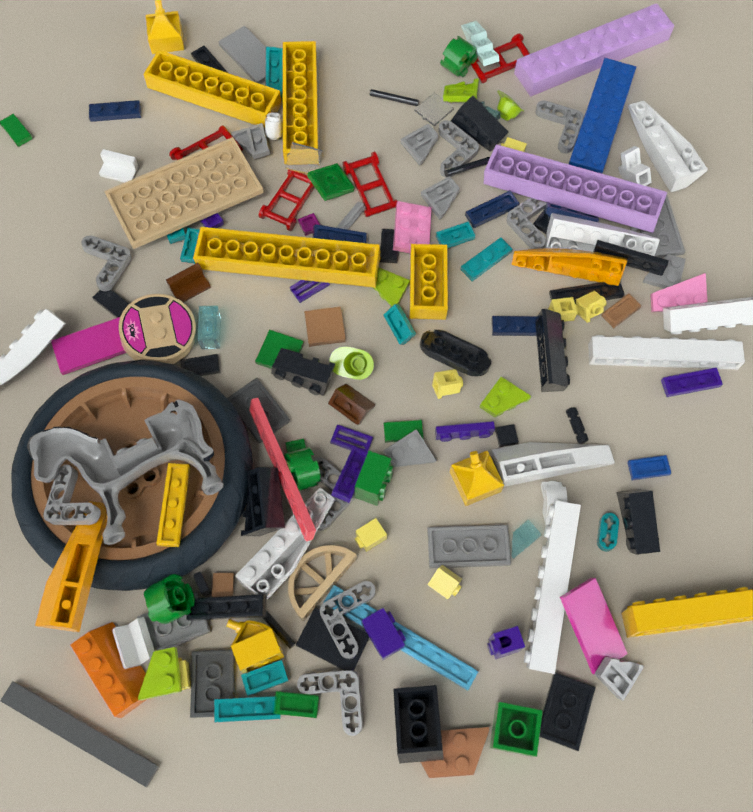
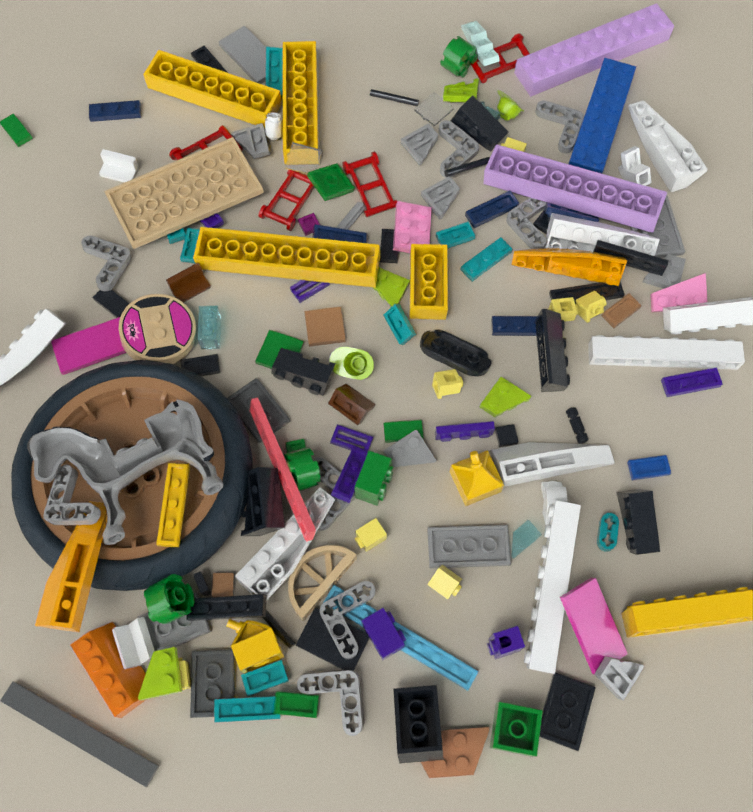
(164, 30): yellow piece -> none

